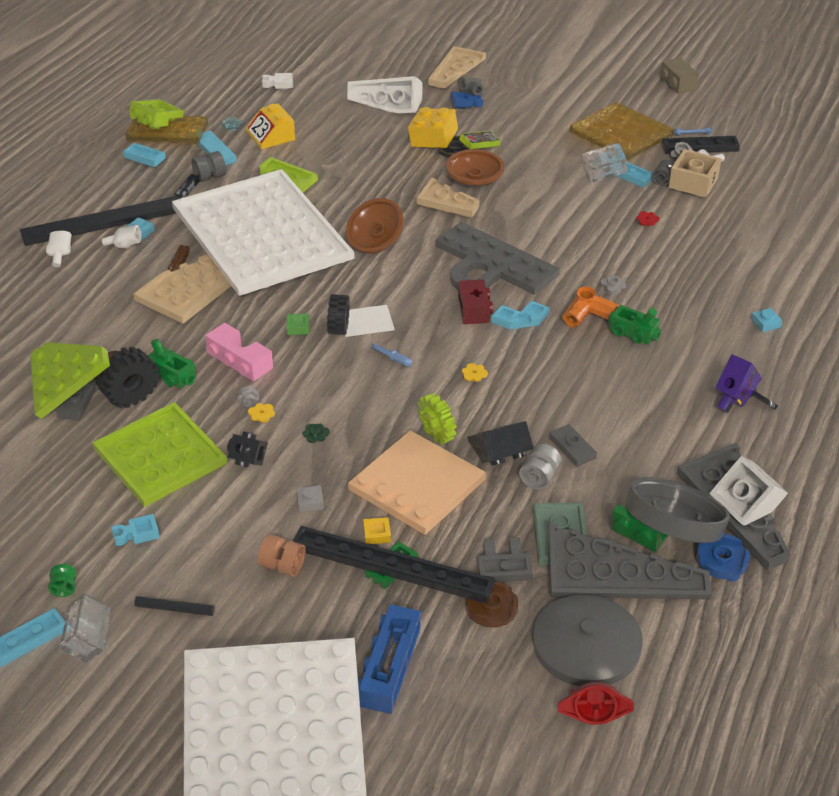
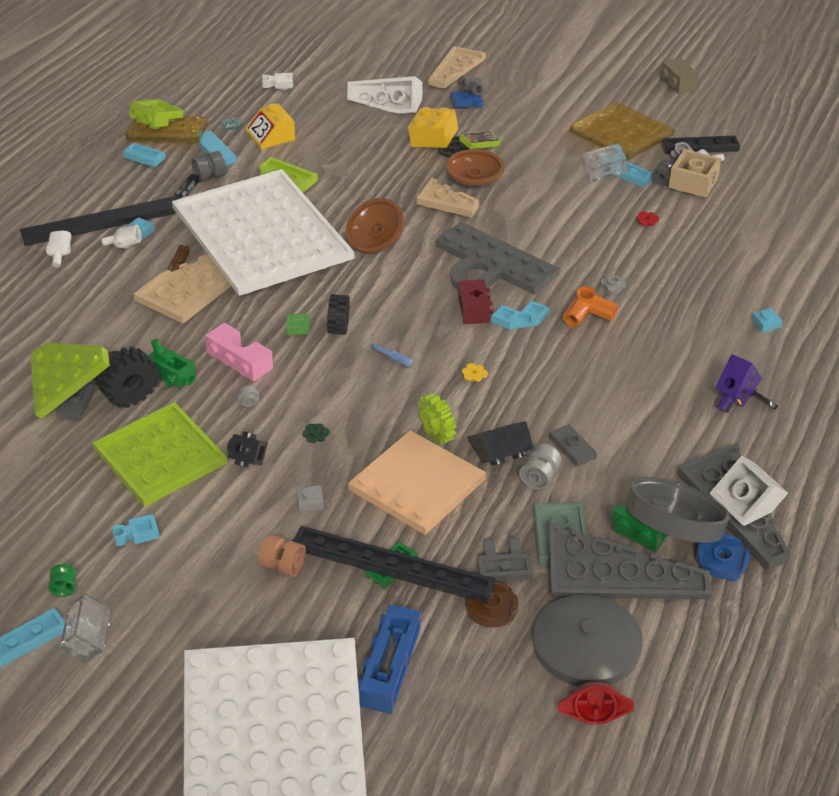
(176, 606): black bar -> none
(261, 412): yellow plant -> none
(369, 320): white sticker -> none
(377, 530): yellow plate -> none
(635, 324): green brick -> none
(678, 131): medium blue hinge -> none

